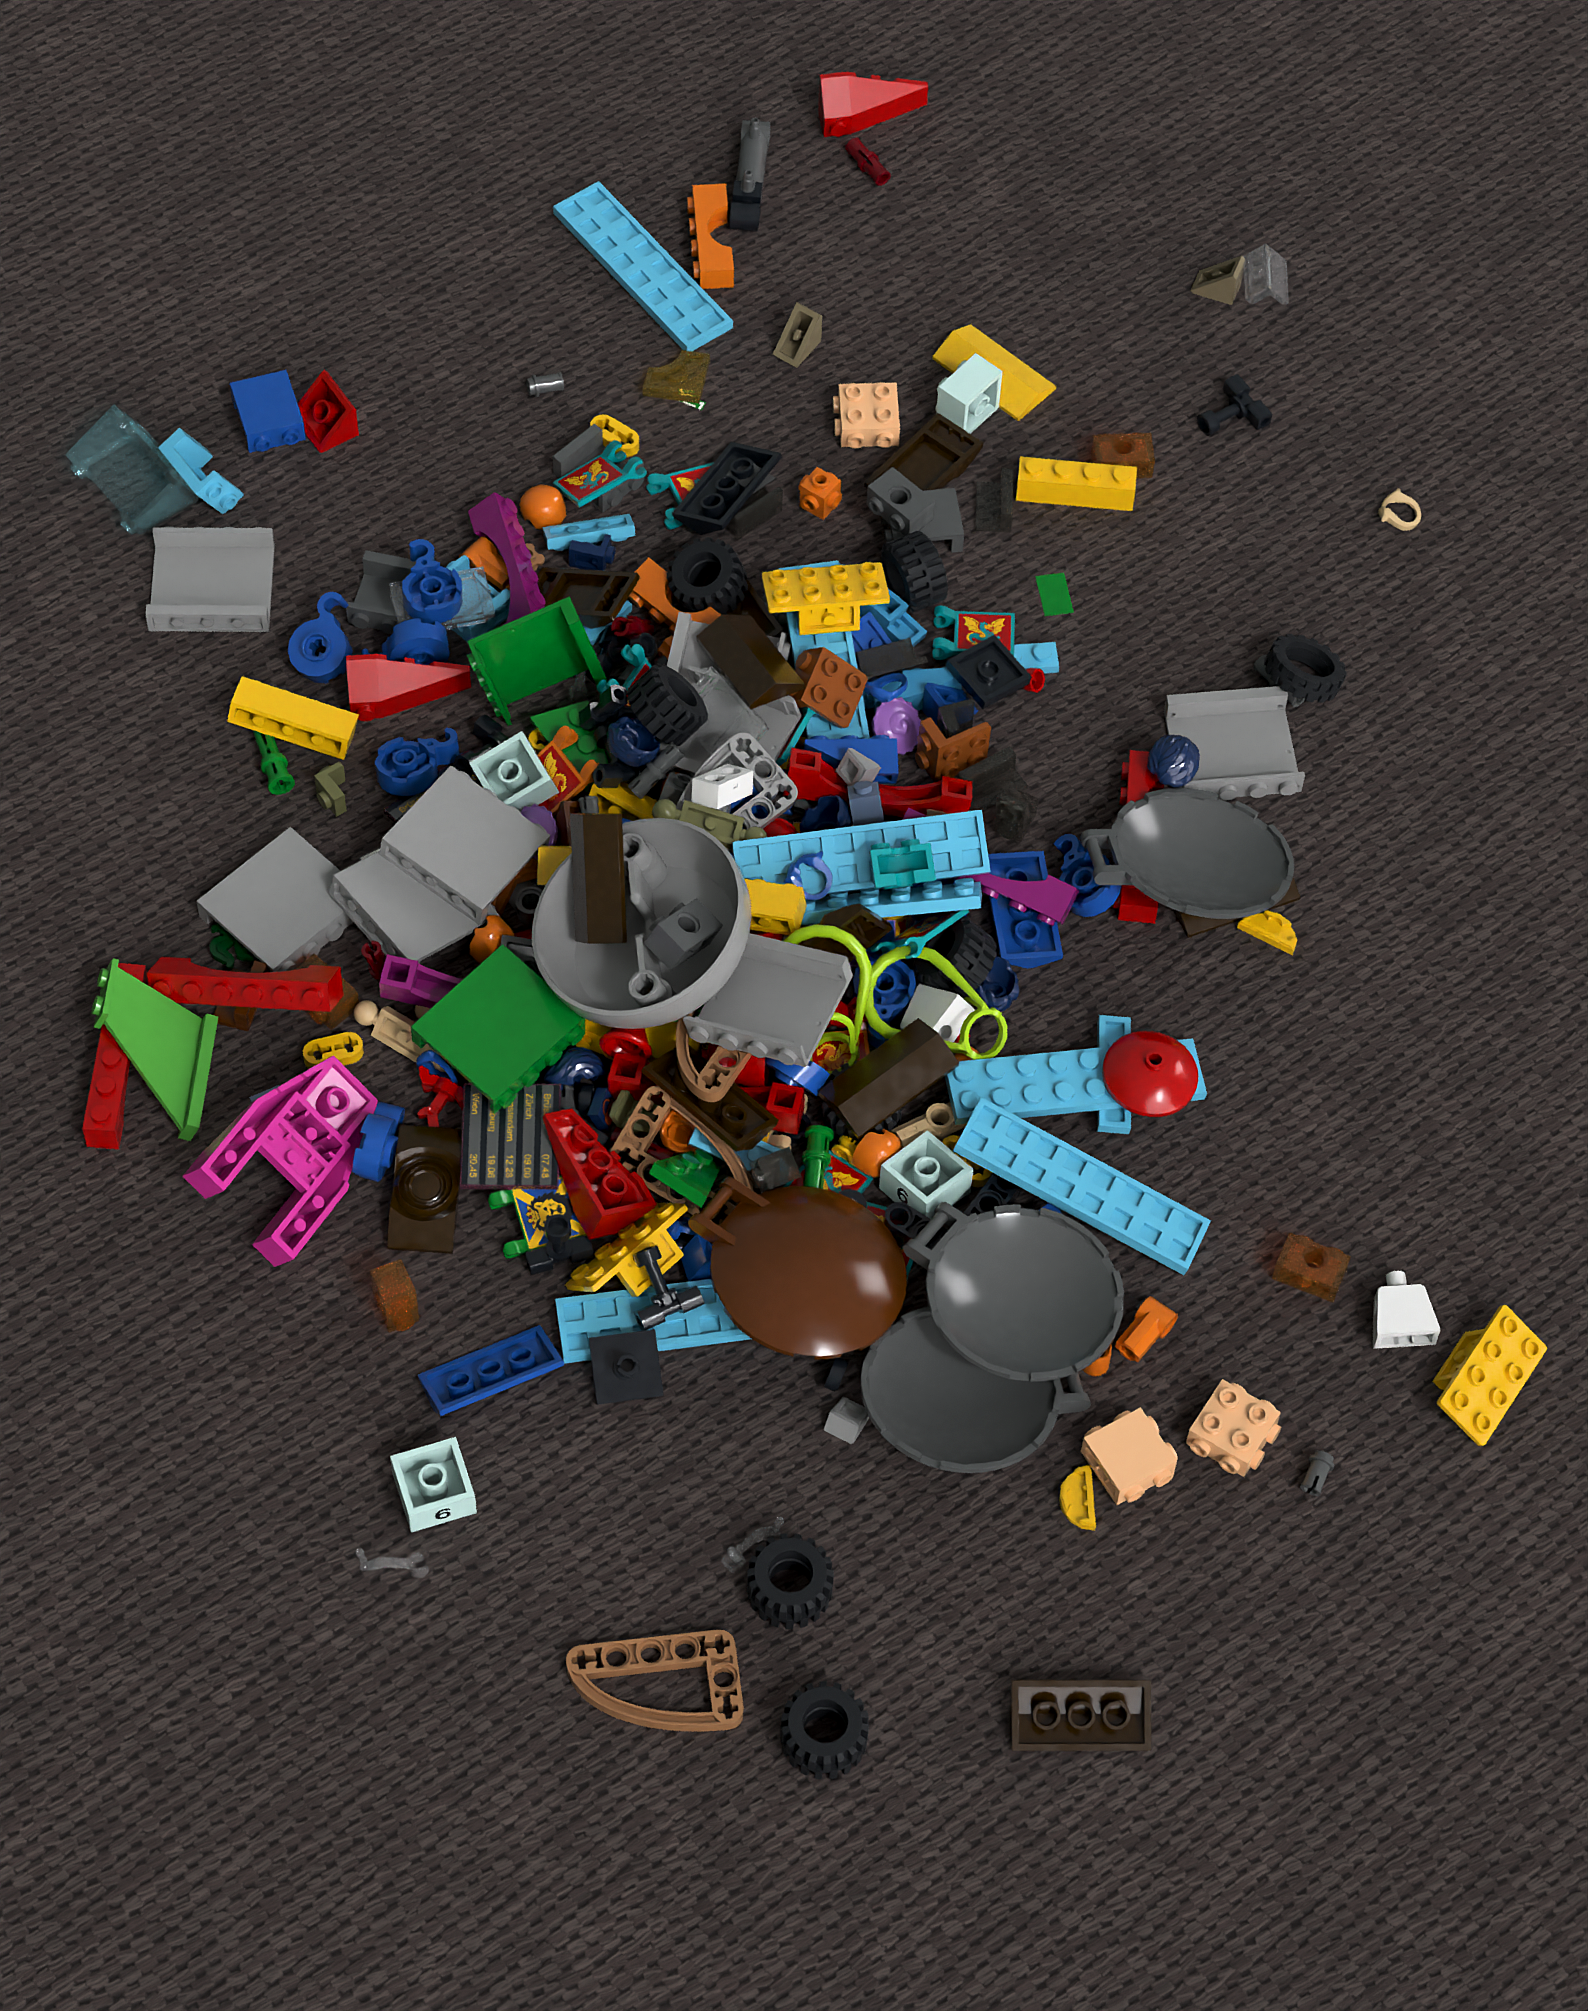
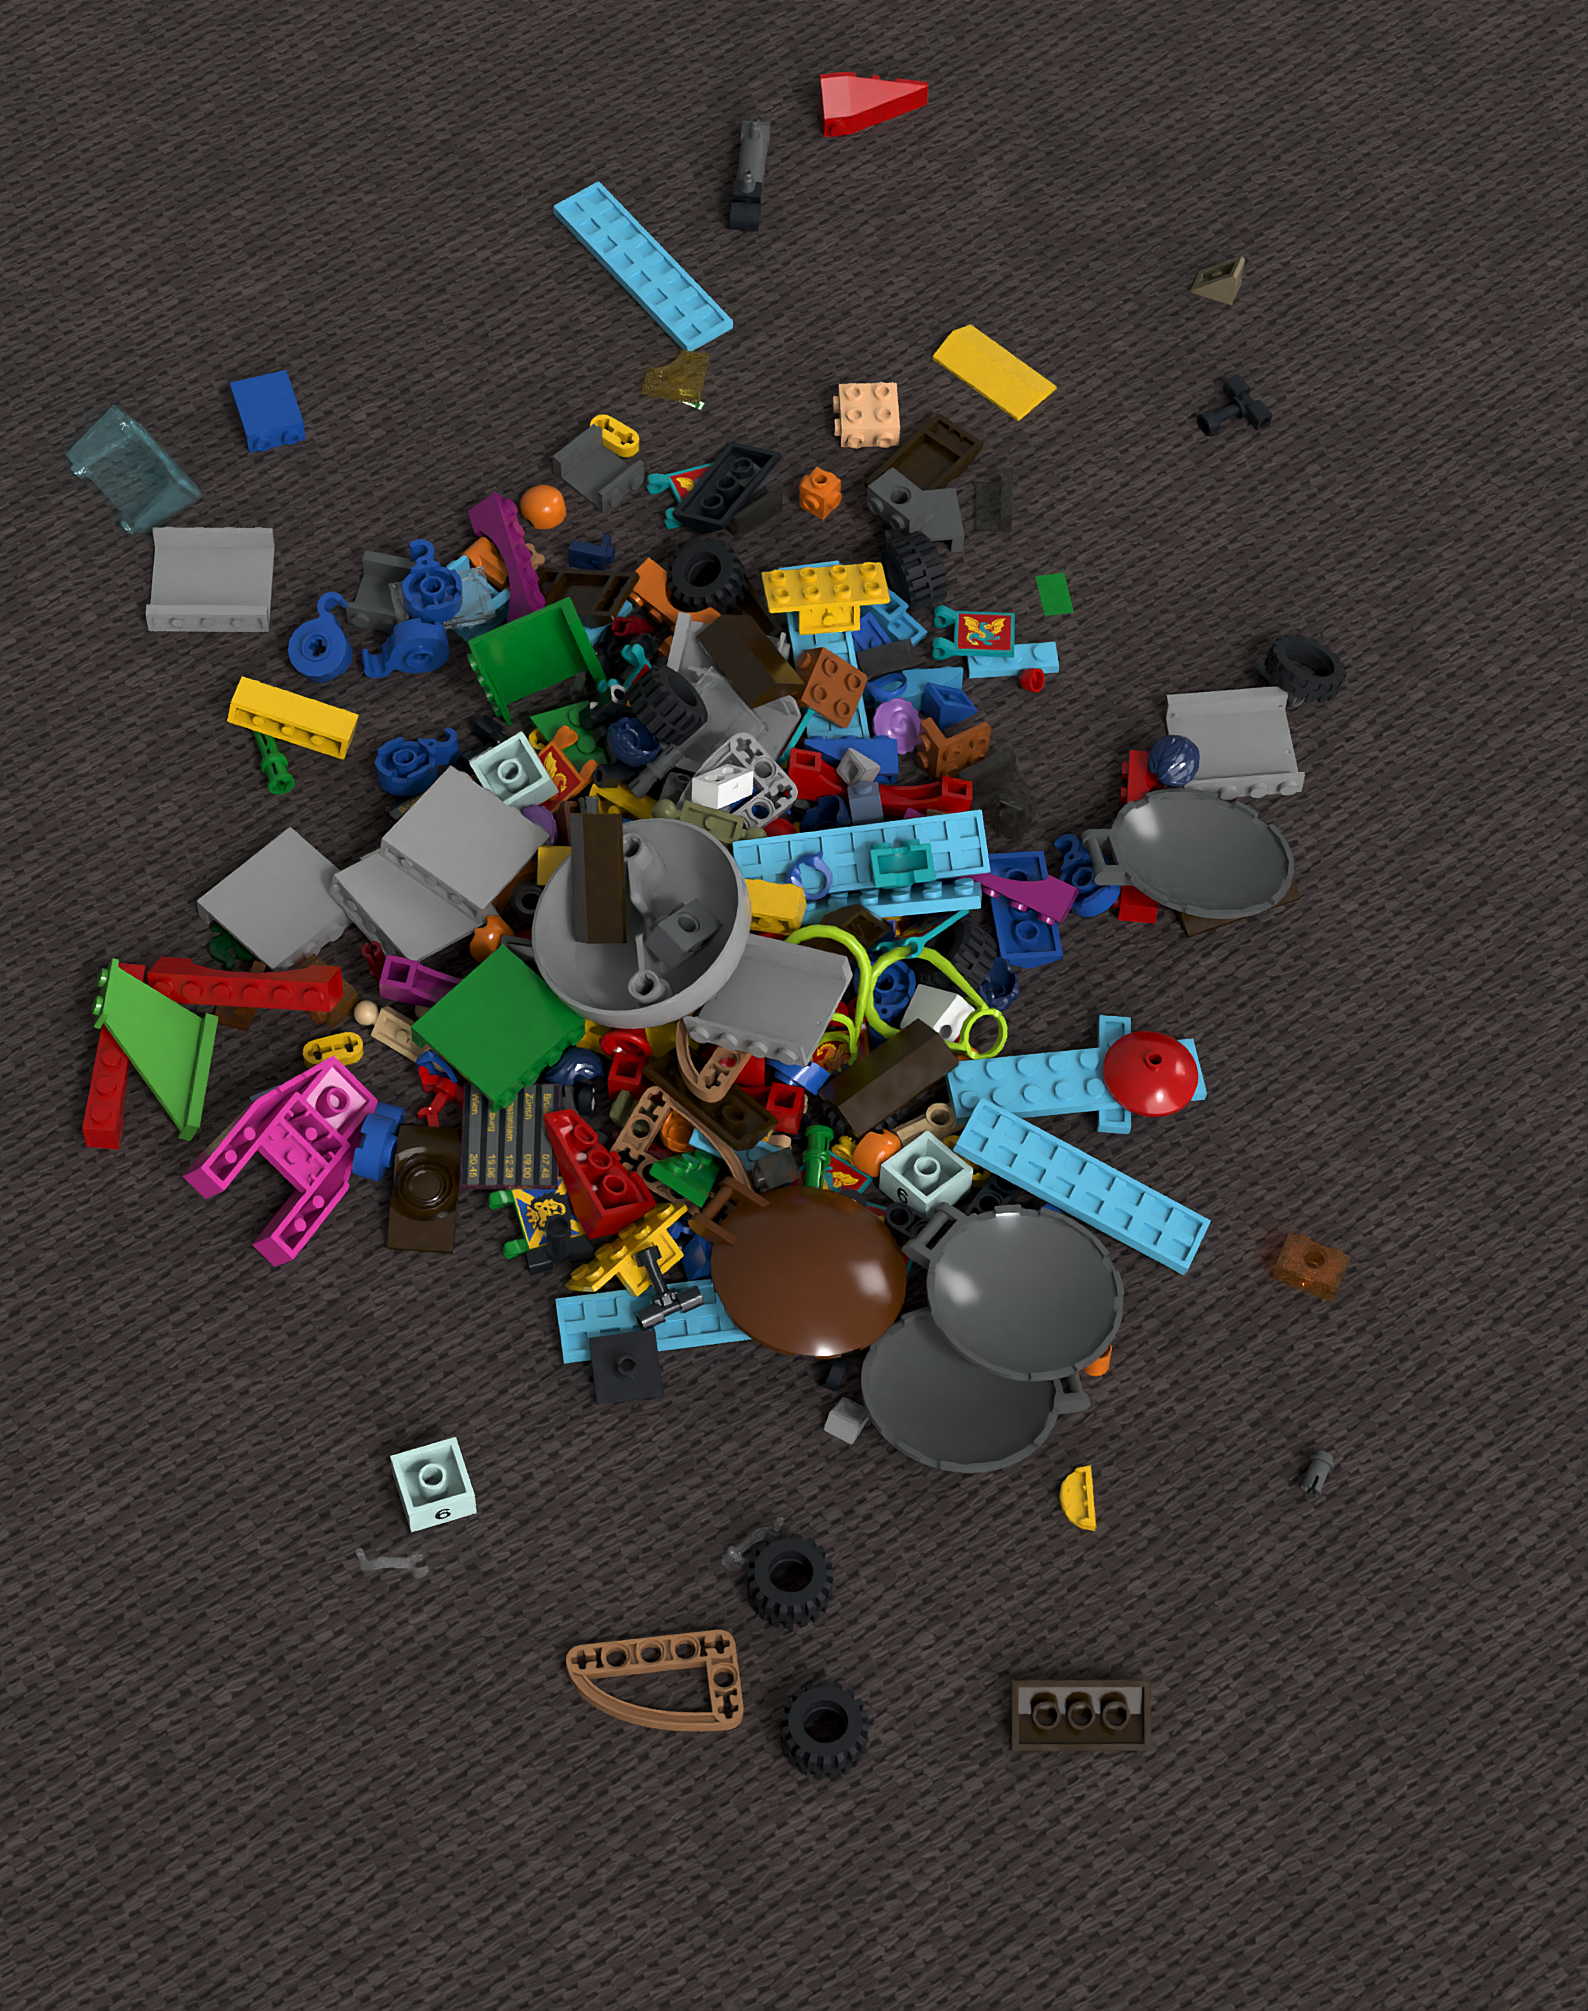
(188, 458): medium azure panel -> none
(327, 414): red slope -> none
(327, 788): olive bracket -> none
(388, 687): wedge -> none
(395, 1296): clear orange brick -> none
(490, 1370): blue slope -> none
(544, 384): dark grey pin -> none
(592, 531): medium azure plate -> none
(599, 475): flag -> none
(600, 1109): dark blue tile -> none
(714, 260): orange arch -> none
(799, 335): dark tan slope -> none
(876, 171): dark red pin -> none
(955, 717): clear smoke panel -> none
(970, 393): light aqua brick -> none
(988, 671): black tile -> none
(1076, 483): yellow brick -> none
(1125, 450): clear orange brick -> none
(1129, 1455): light nougat brick -> none
(1150, 1323): orange piece -> none
(1234, 1428): light nougat brick -> none
(1265, 275): clear panel -> none
(1271, 929): yellow tile -> none
(1390, 517): tan piece -> none
(1403, 1314): white torso -> none
(1487, 1373): yellow bracket -> none

